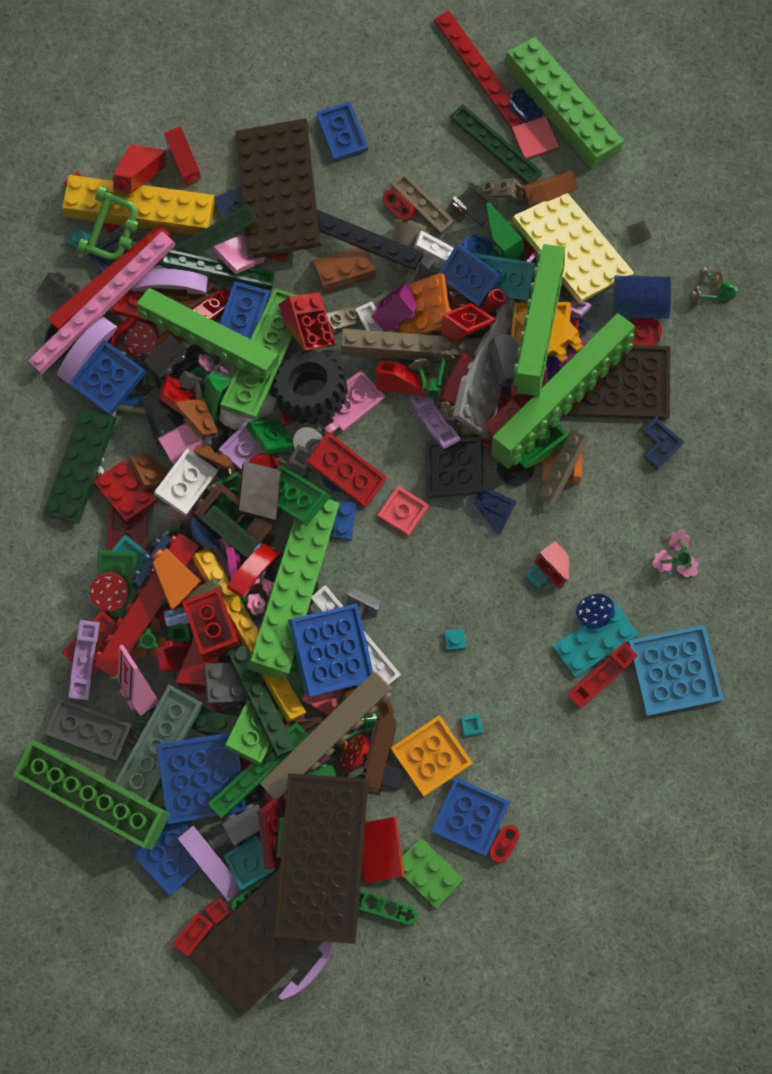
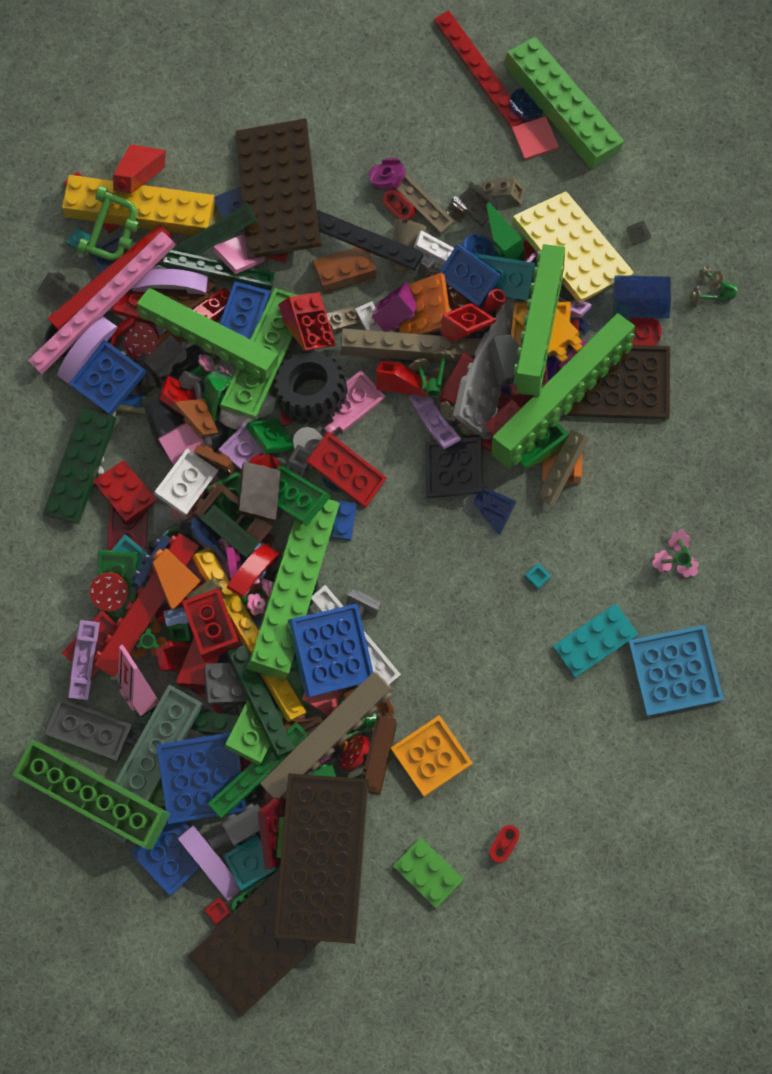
(148, 471): dark orange wing -> none
(182, 155): red slope -> none
(193, 934): red plate -> none
(292, 989): lavender slope -> none
(342, 131): blue plate -> none
(380, 177): none -> magenta plate
(381, 903): green beam -> none
(382, 851): red tile -> none
(392, 777): black tile -> none
(403, 511): coral tile -> none
(455, 639): teal plate -> none
(470, 817): blue plate -> none
(471, 725): teal tile -> none
(495, 145): dark green plate -> none
(515, 475): black tile -> none
(548, 188): dark orange slope -> none
(554, 564): slope -> none
(595, 611): clear blue tile -> none
(603, 675): red slope -> none
(665, 443): dark blue plate -> none

